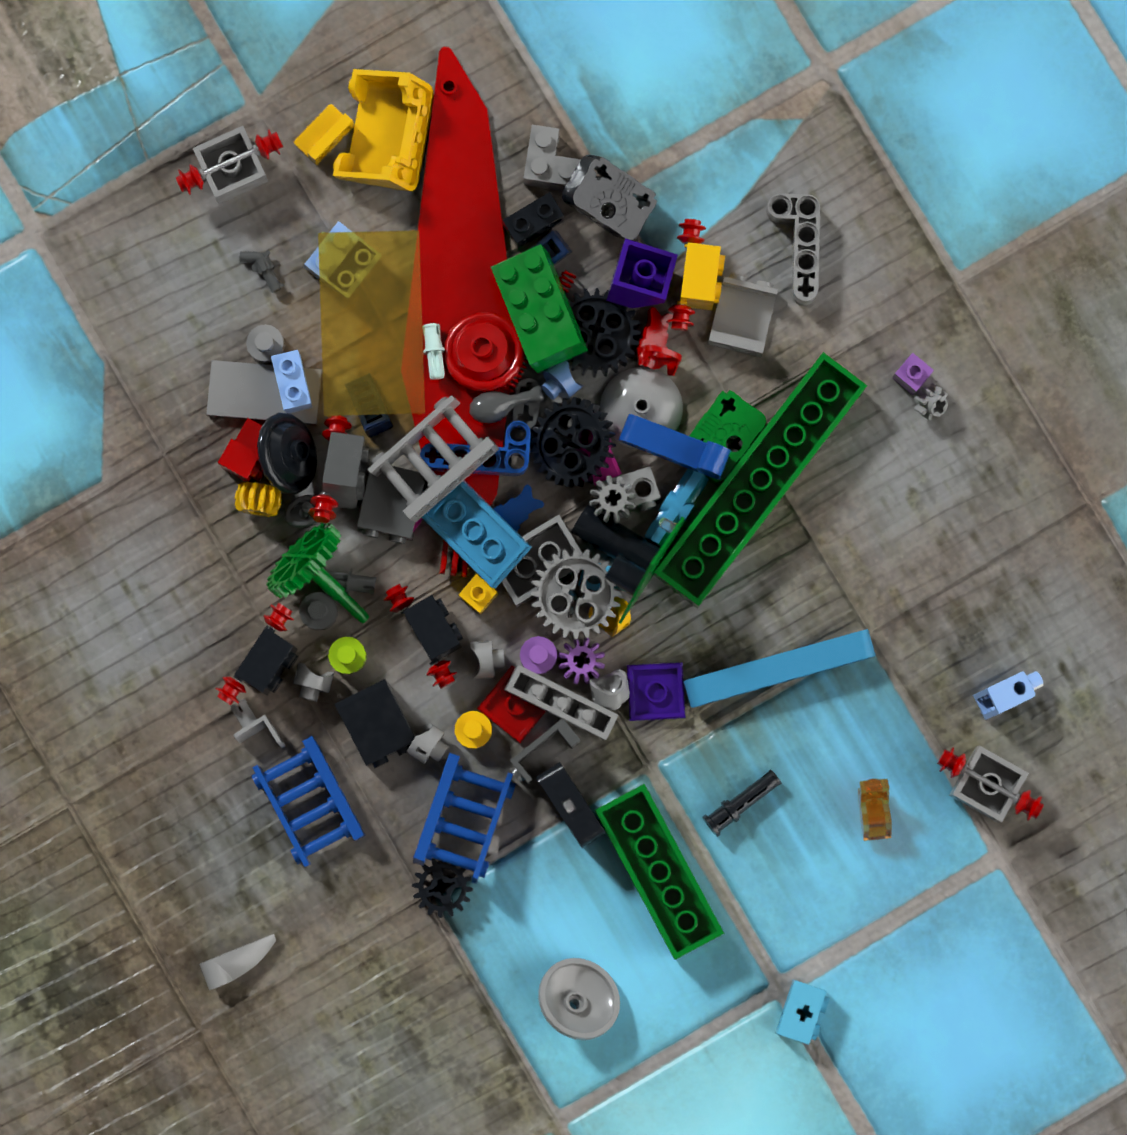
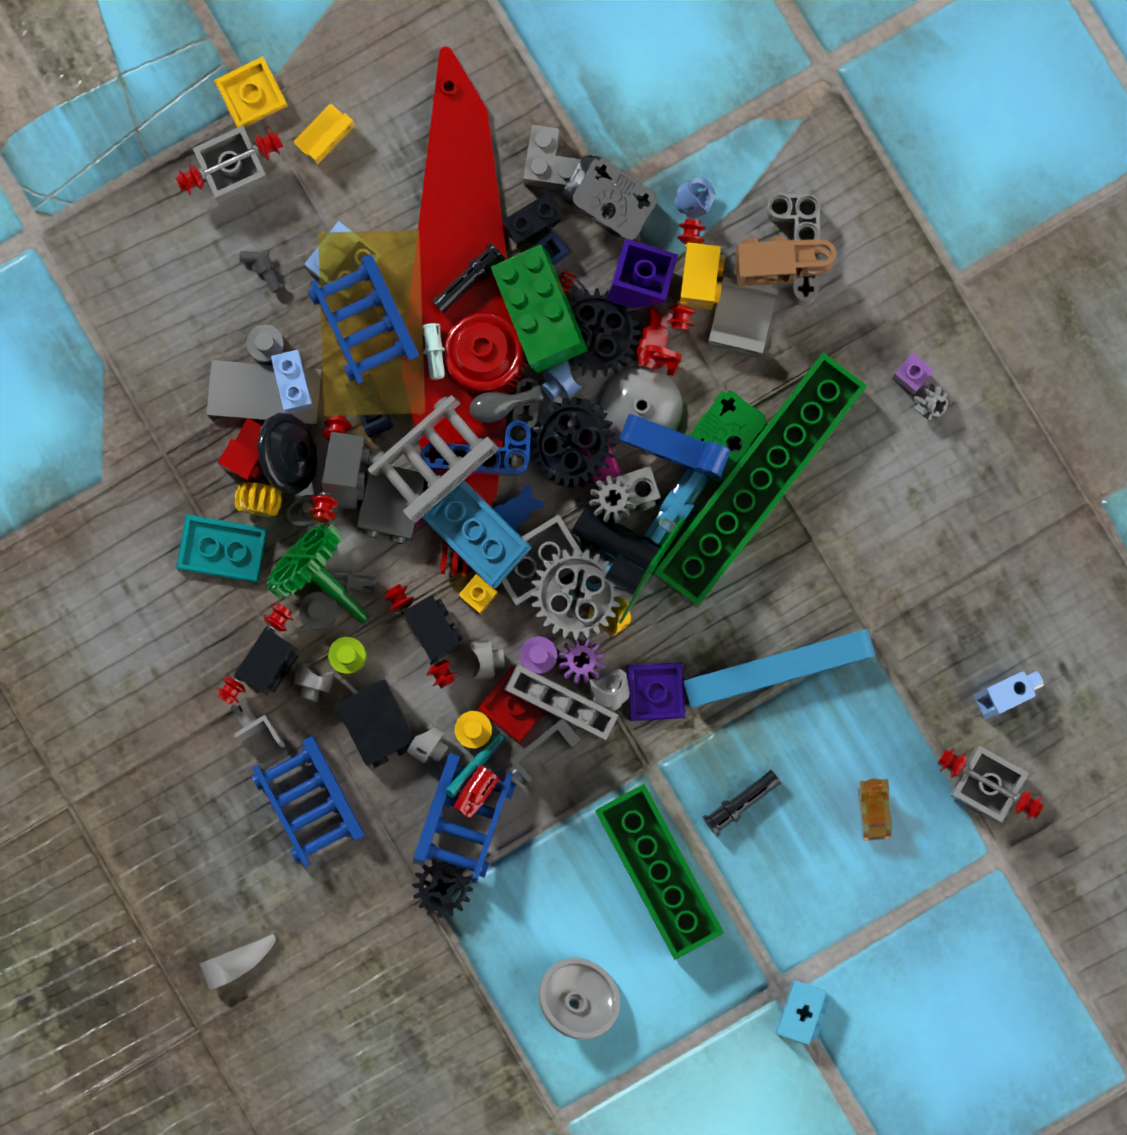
(222, 548): none -> teal tile
(250, 93): none -> yellow plate
(380, 297): none -> blue fence
(387, 129): yellow windscreen -> none
(476, 791): none -> red hinge
(477, 270): none -> black pin
(480, 759): none -> teal bar
(571, 805): black axle -> none
(691, 201): none -> medium blue piece
(780, 260): none -> medium nougat brick

